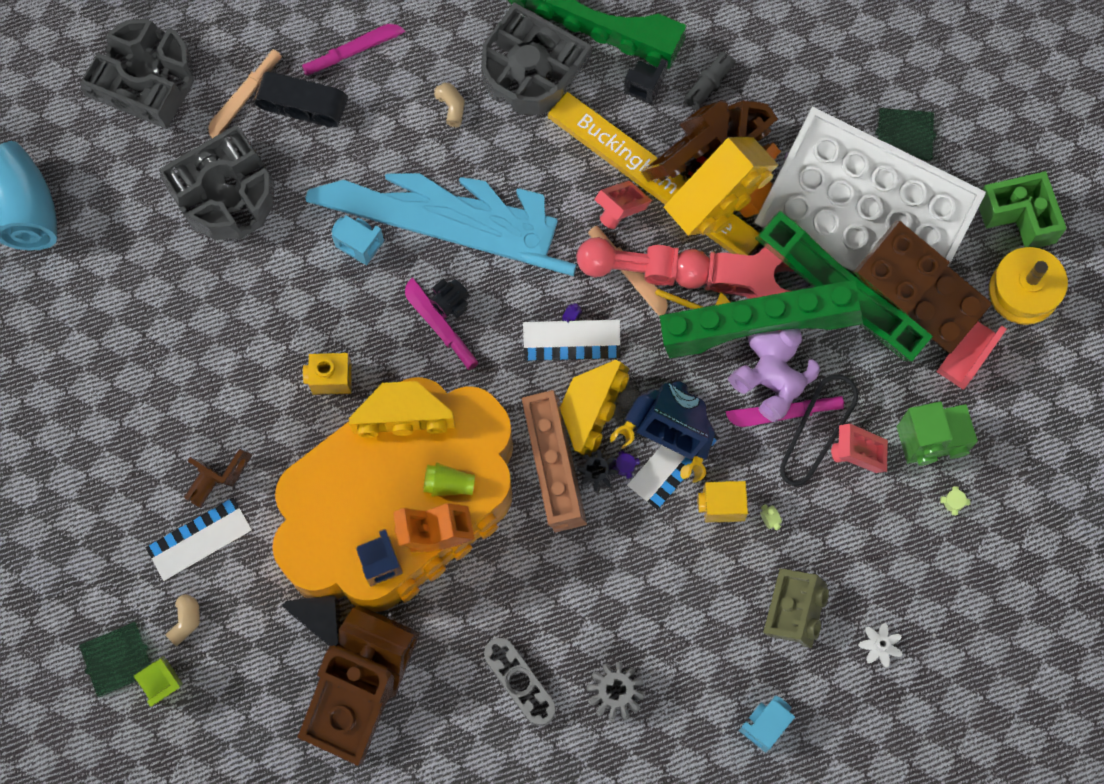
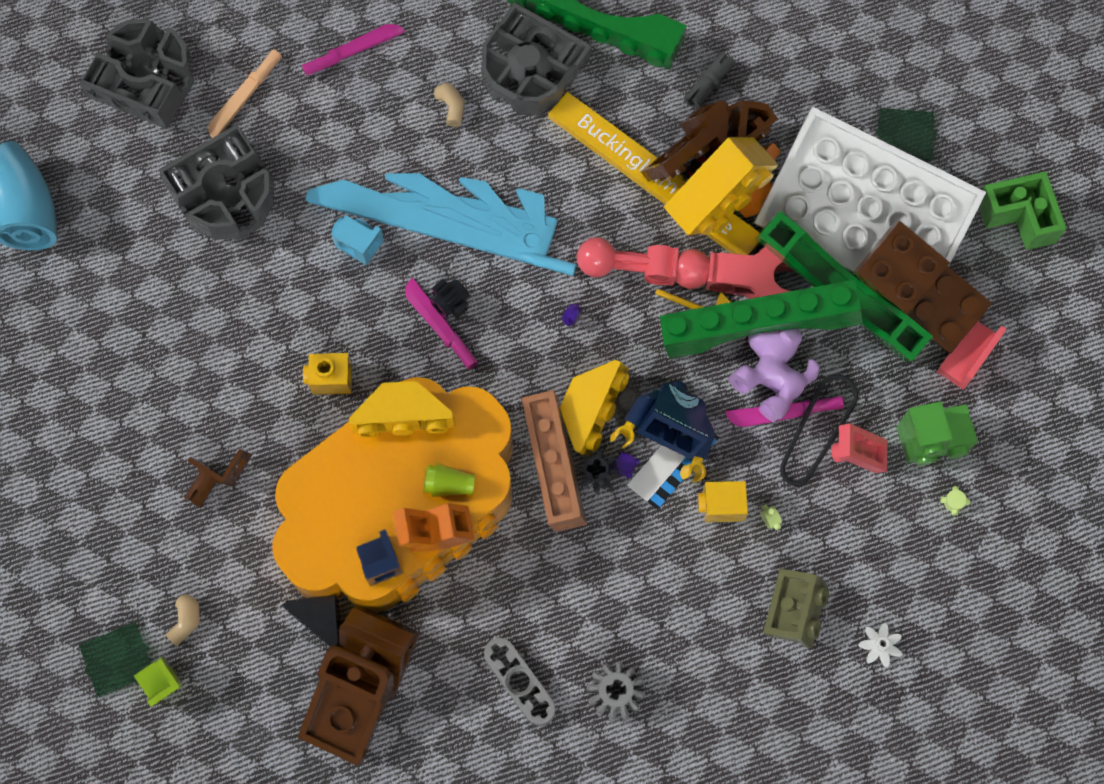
(198, 539): white sticker -> none
(301, 99): black beam -> none
(571, 340): white sticker -> none
(621, 202): coral tile -> none
(645, 80): black panel -> none
(646, 289): light nougat piece -> none
(768, 723): medium azure brick -> none
(1028, 285): yellow wheel -> none

